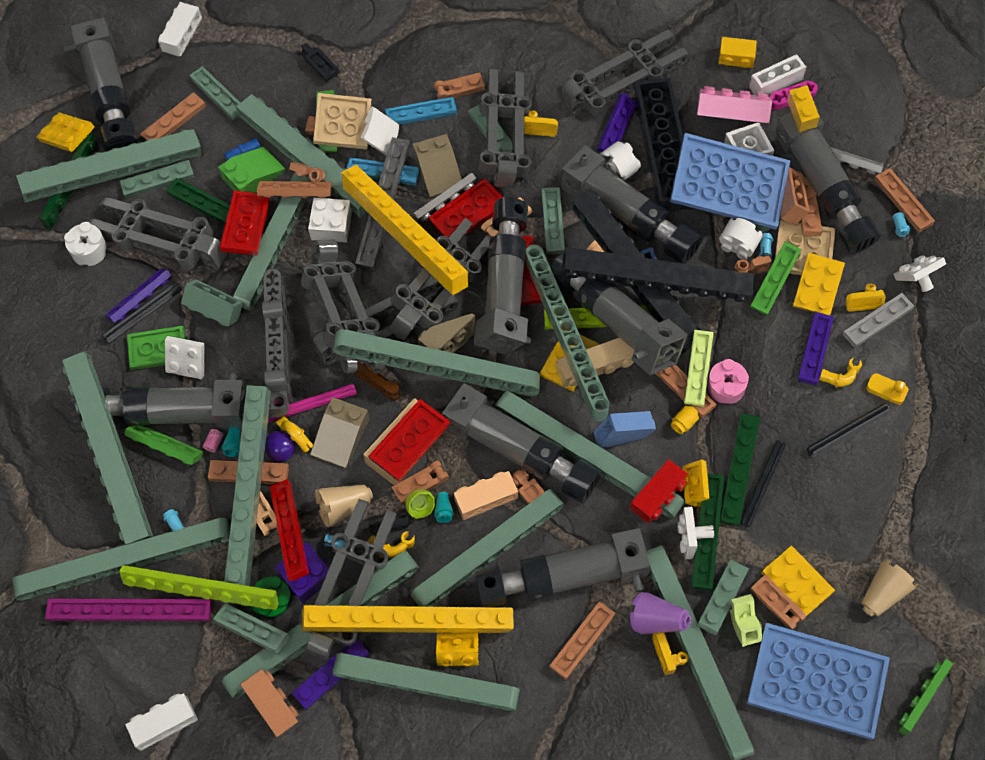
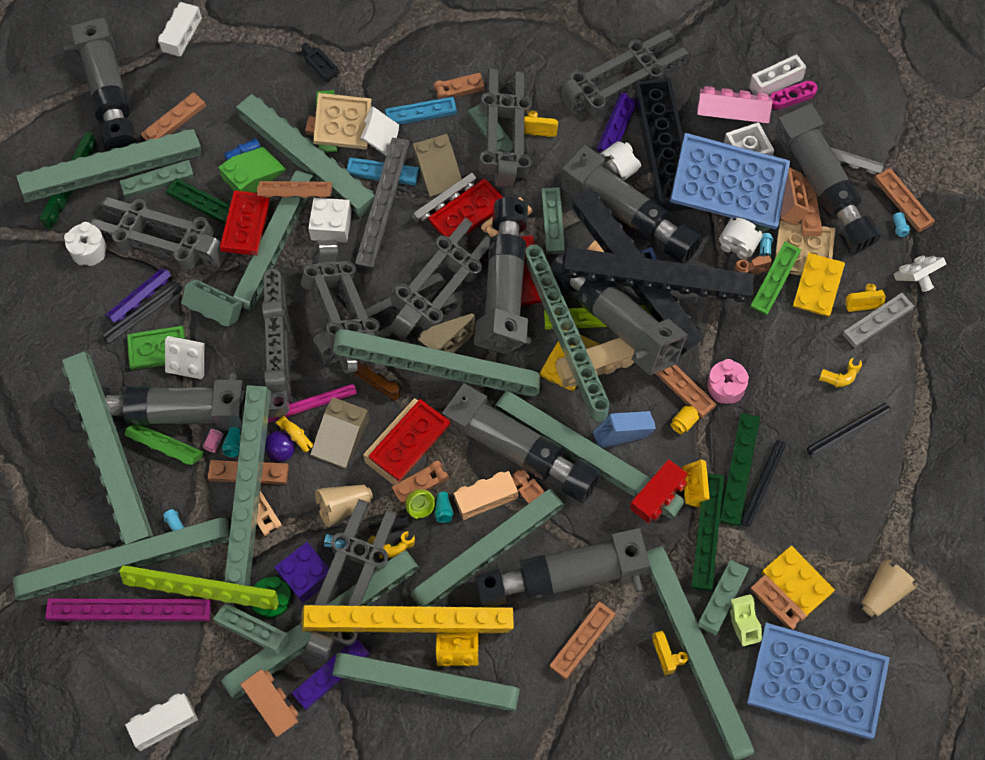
(65, 132): yellow plate -> none
(215, 92): sand green tile -> none
(289, 530): red plate -> none
(315, 174): nougat plate -> none
(405, 230): yellow brick -> none
(657, 615): medium lavender cone -> none
(691, 533): white plate -> none
(698, 368): yellowish green tile -> none
(737, 52): yellow brick -> none
(803, 108): yellow brick -> none
(815, 348): dark purple plate -> none
(887, 389): yellow piece -> none
(919, 703): bright green plate -> none

